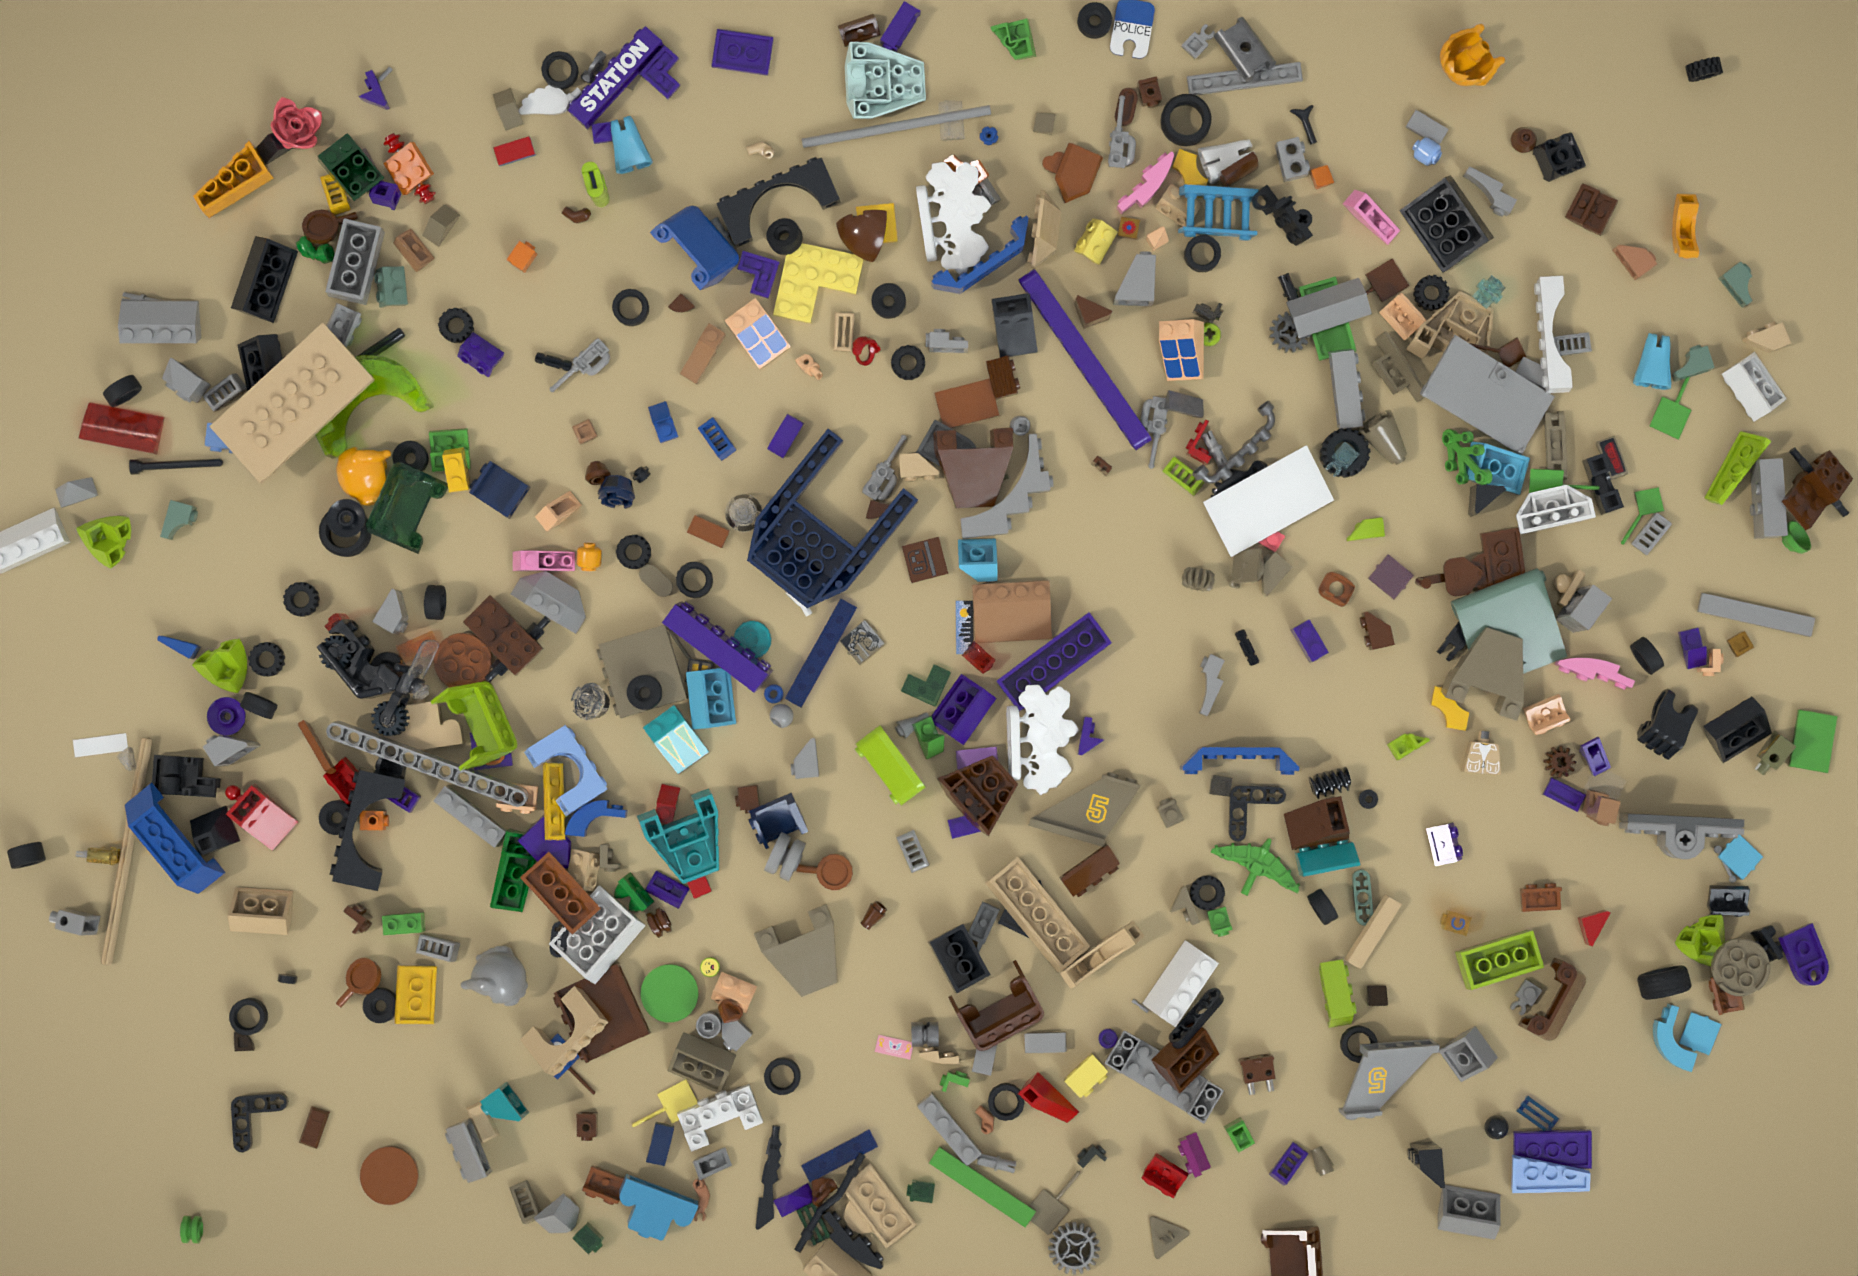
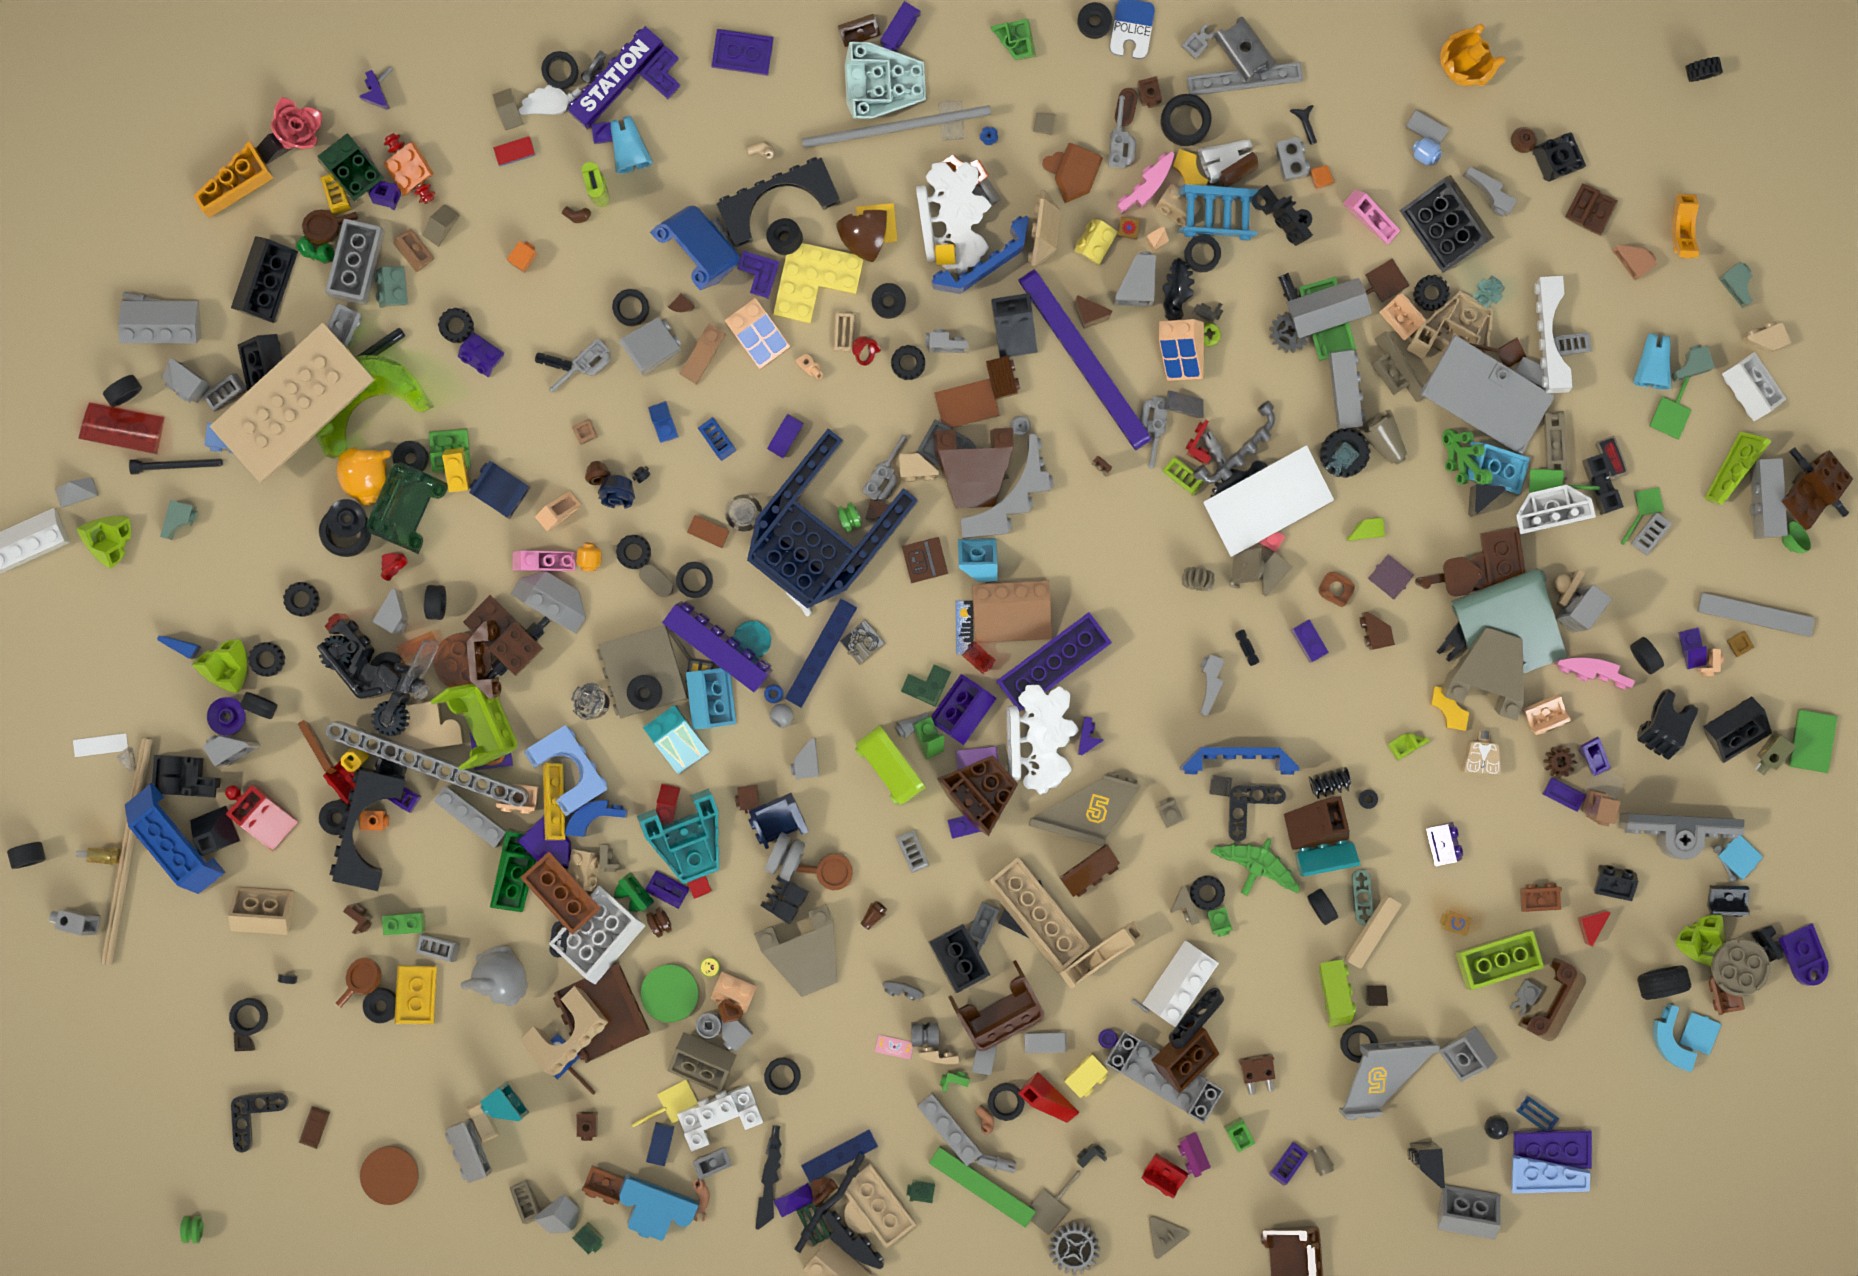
(353, 759): none -> yellow rock
(391, 564): none -> red piece
(489, 686): none -> reddish brown slope
(651, 345): none -> light grey slope
(793, 896): none -> black legs
(849, 517): none -> bright green wheel
(896, 988): none -> flat silver slope
(945, 254): none -> yellow slope
(1177, 289): none -> black plant
(1616, 882): none -> black bracket

